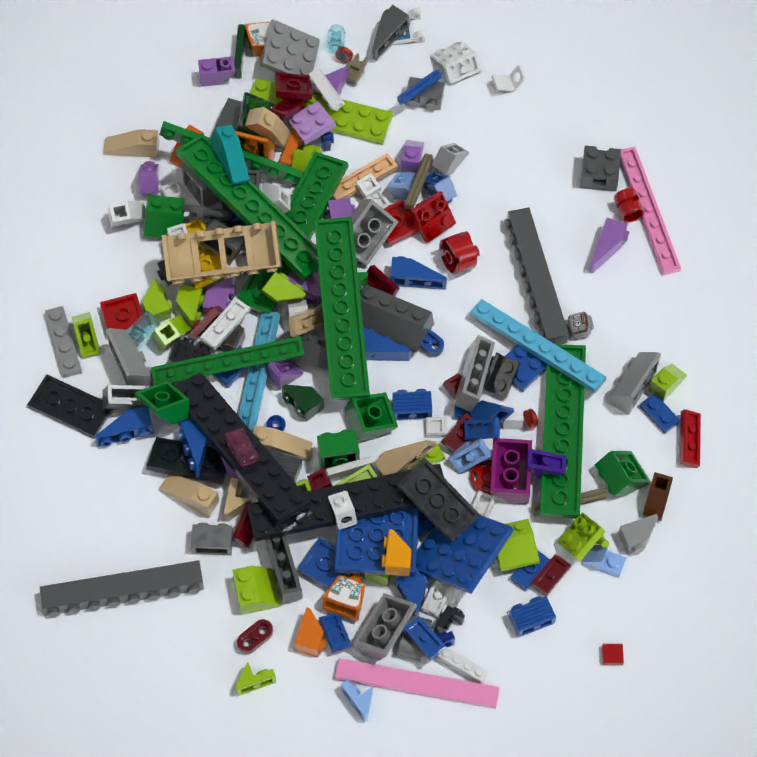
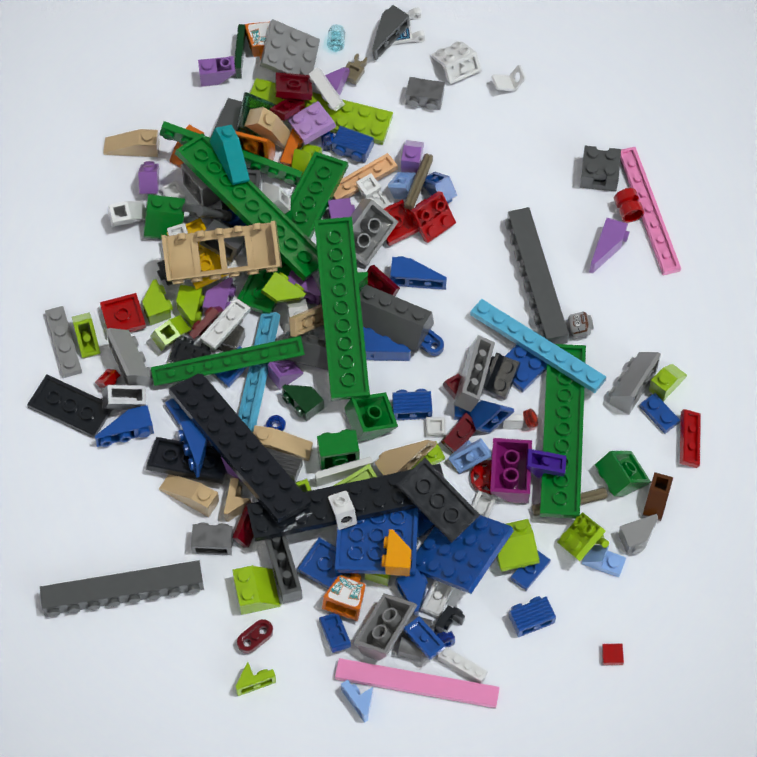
(109, 377): none -> red plate
(143, 327): clear light blue brick -> none
(165, 401): green slope -> none
(241, 447): clear pink plate -> none
(310, 635): orange slope -> none
(319, 479): dark red plate -> none
(344, 54): tile -> none
(352, 144): none -> blue brick
(419, 87): blue axle -> none
(449, 158): light grey slope -> none
(459, 252): red brick -> none
(482, 429): blue plate -> none
(551, 575): dark red plate -> none

